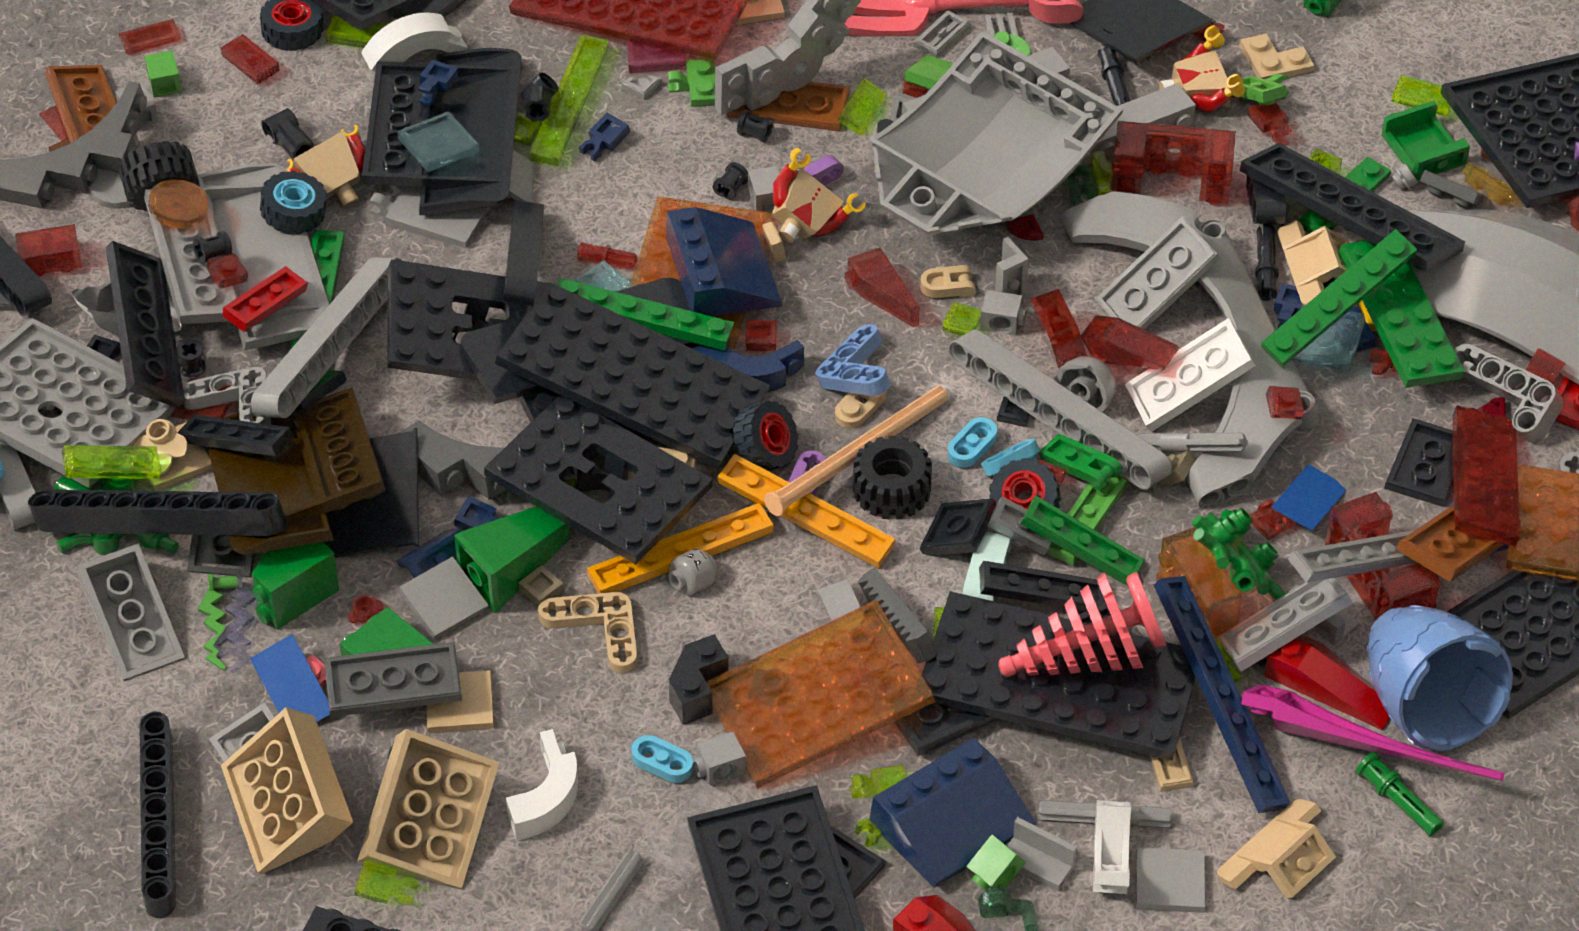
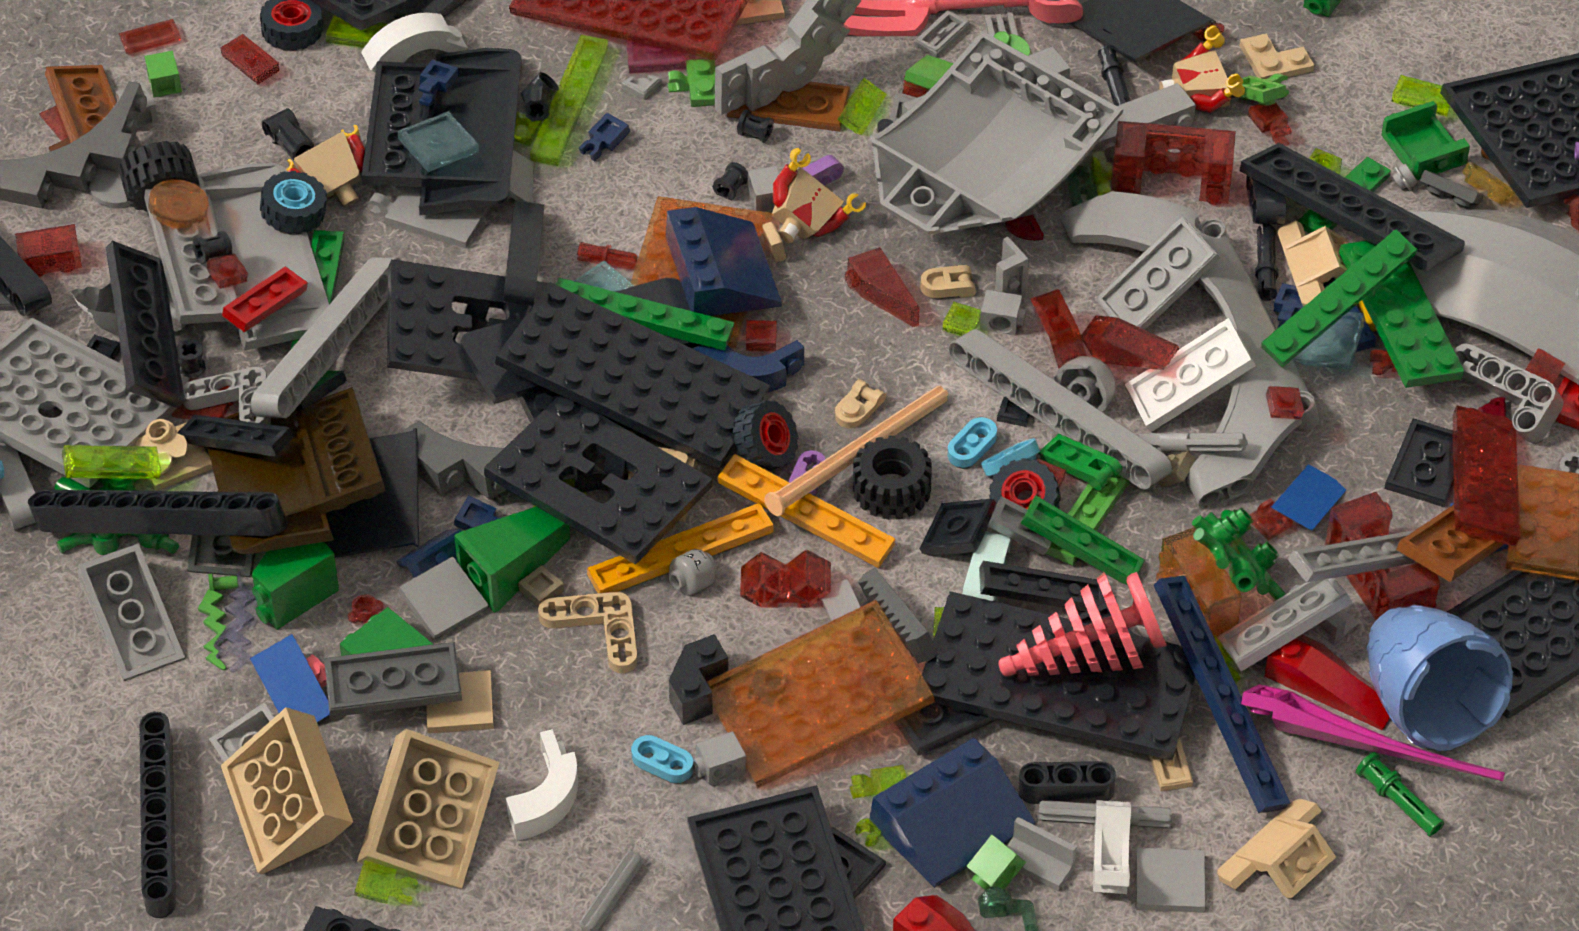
(771, 582): none -> clear red brick
(844, 367): medium blue beam -> none
(1081, 776): none -> black beam

